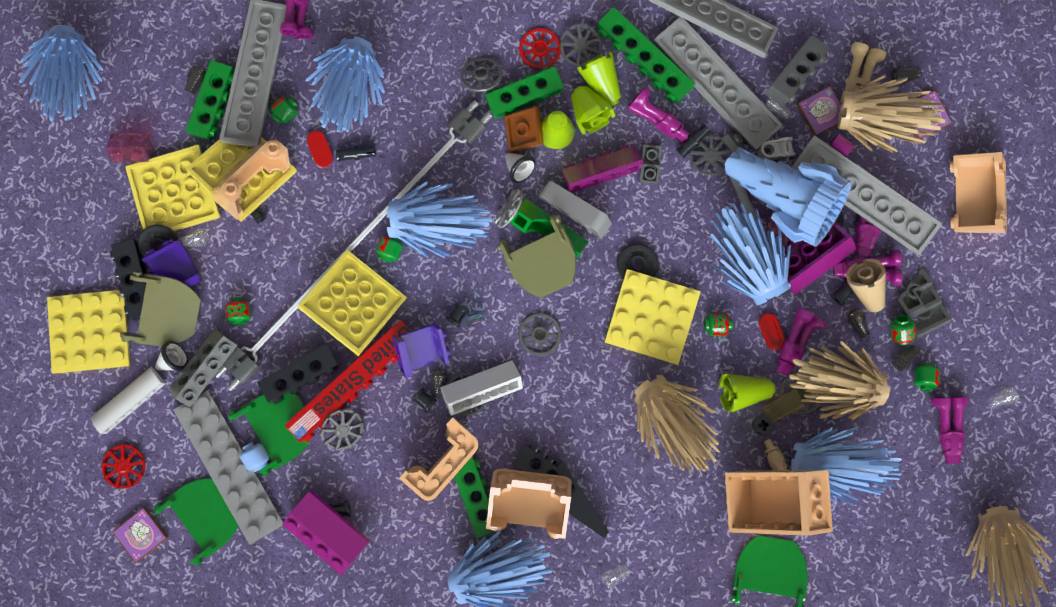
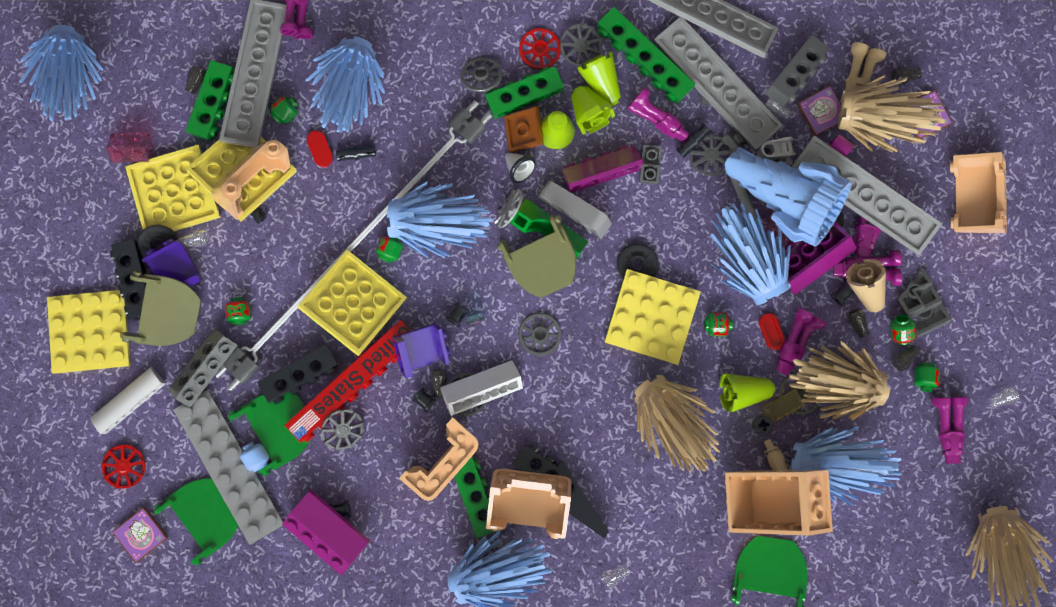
(169, 355): white hat -> none

